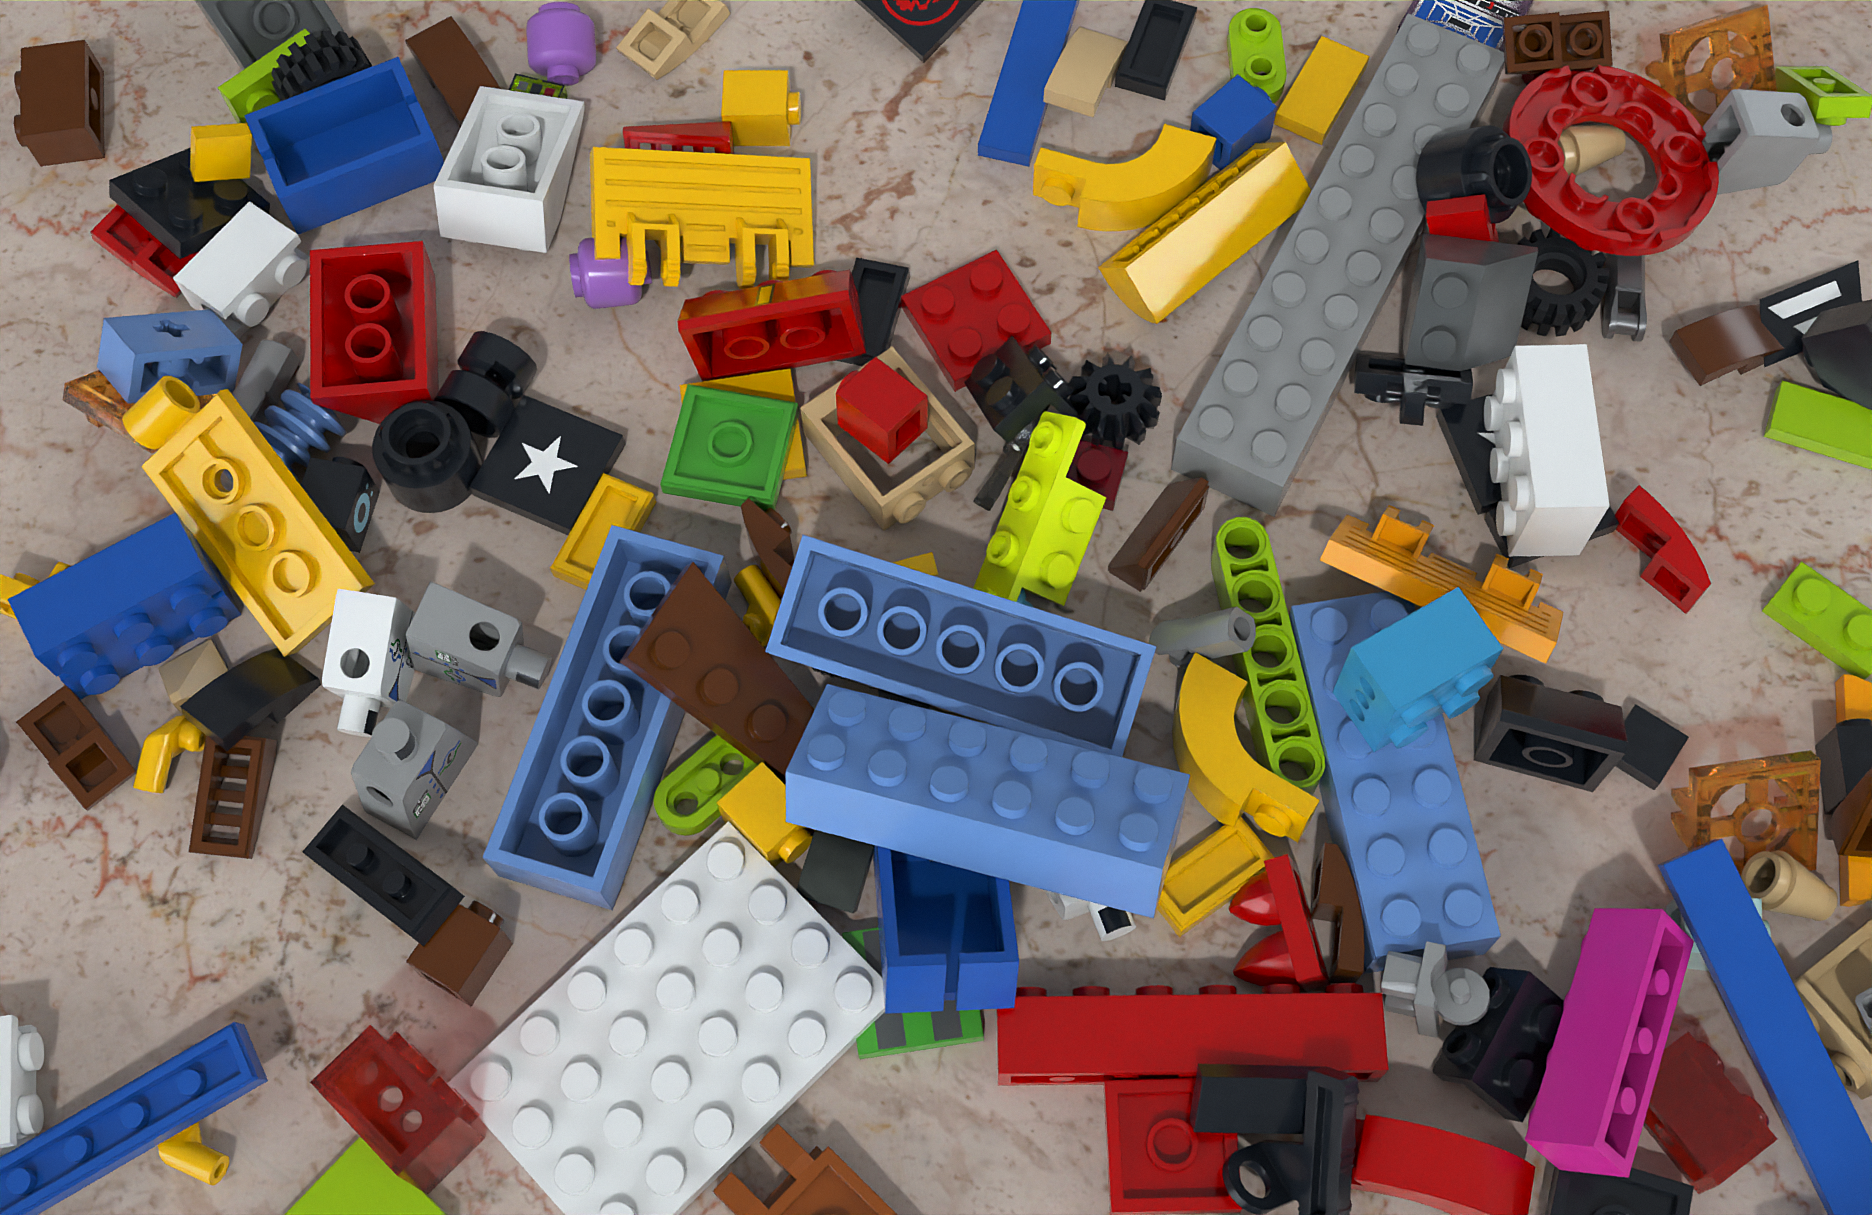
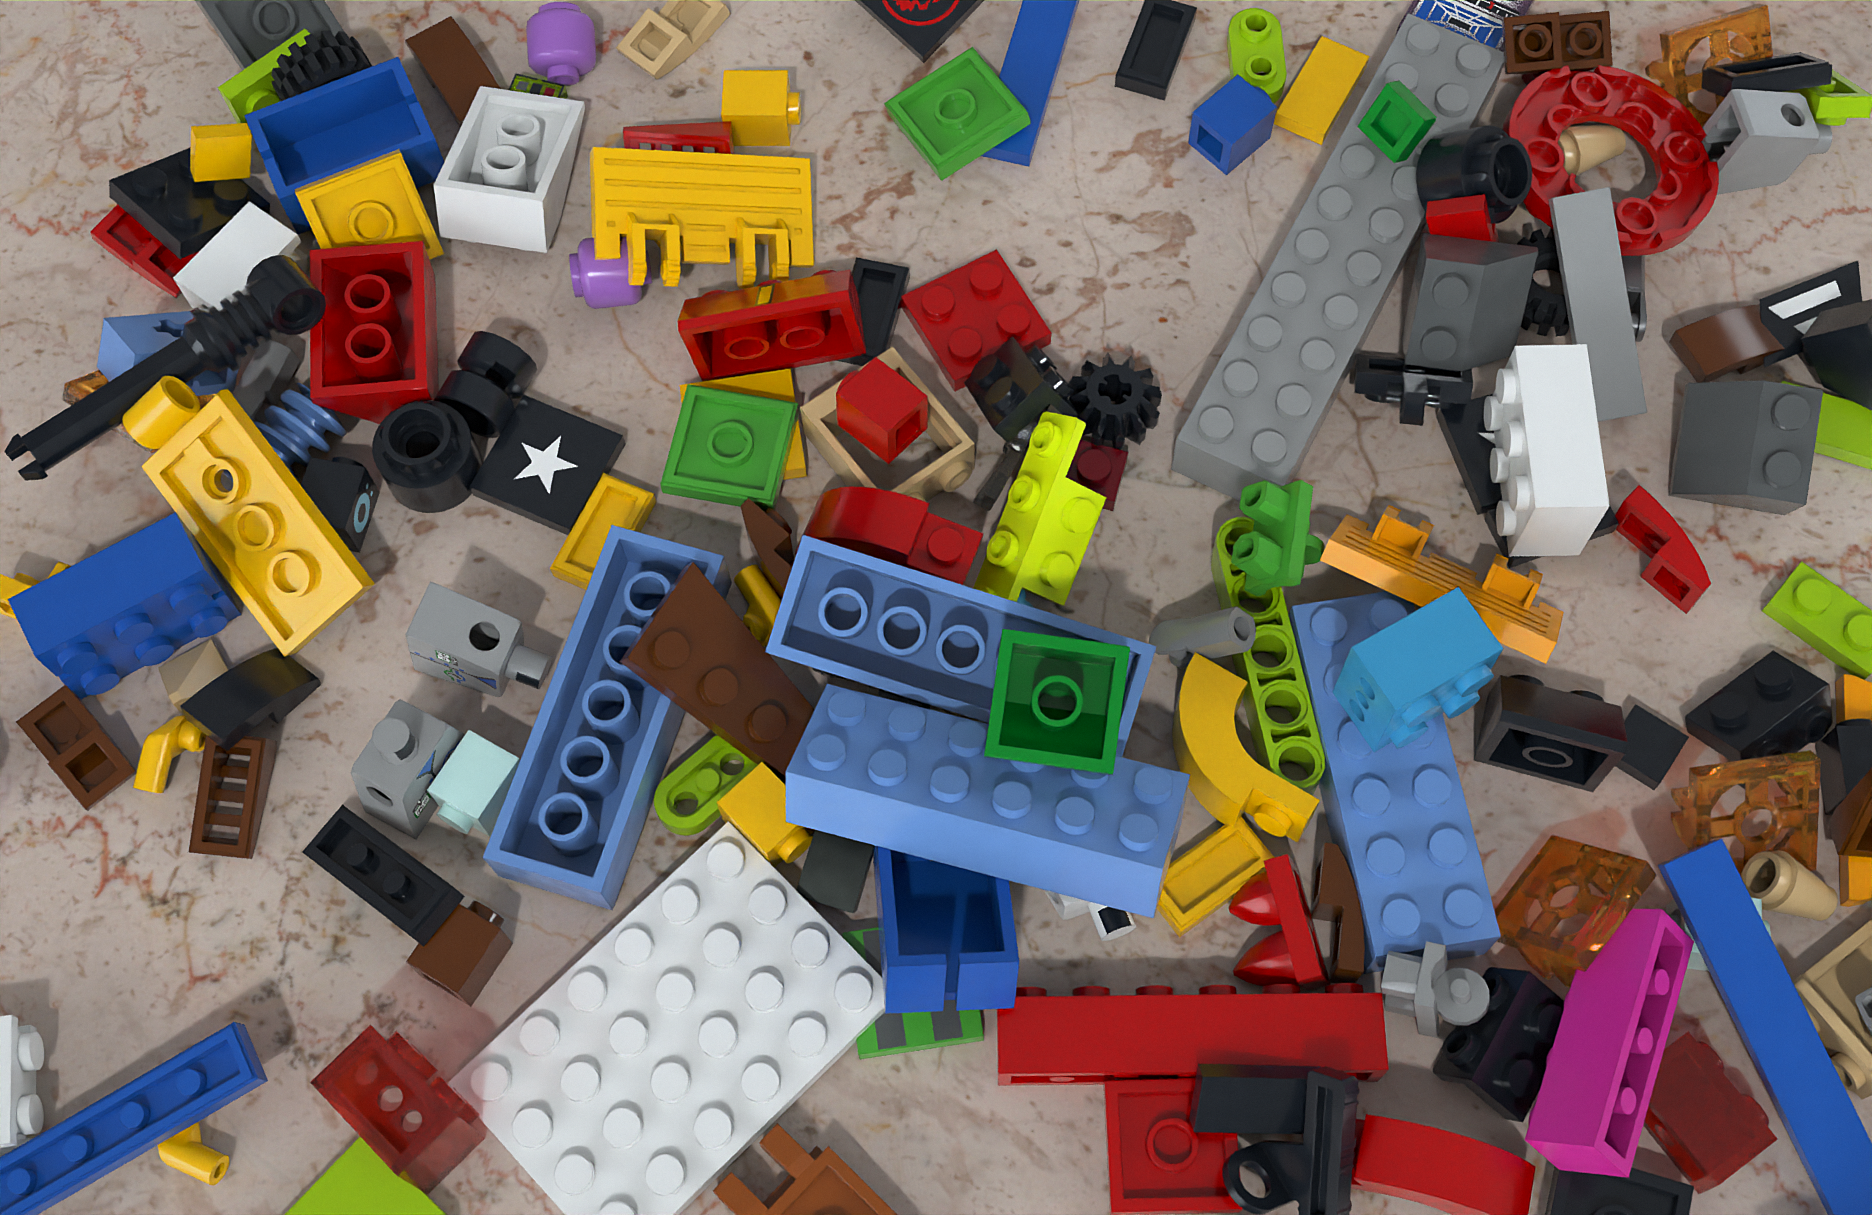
(60, 103): reddish brown brick -> none
(276, 299): none -> black piece
(367, 657): white torso -> none
(368, 206): none -> yellow tile
(474, 784): none -> light aqua brick
(894, 530): none -> red arch
(957, 113): none -> bright green tile
(1057, 701): none -> green slope
(1084, 71): tan slope -> none
(1128, 192): yellow arch -> none
(1159, 532): reddish brown slope -> none
(1207, 231): yellow brick -> none
(1280, 536): none -> bright green hips
(1397, 121): none -> green tile
(1562, 865): none -> clear orange piece
(1598, 299): none -> light grey tile
(1746, 444): none -> dark grey slope
(1764, 711): none -> black bracket
(1768, 74): none -> black tile

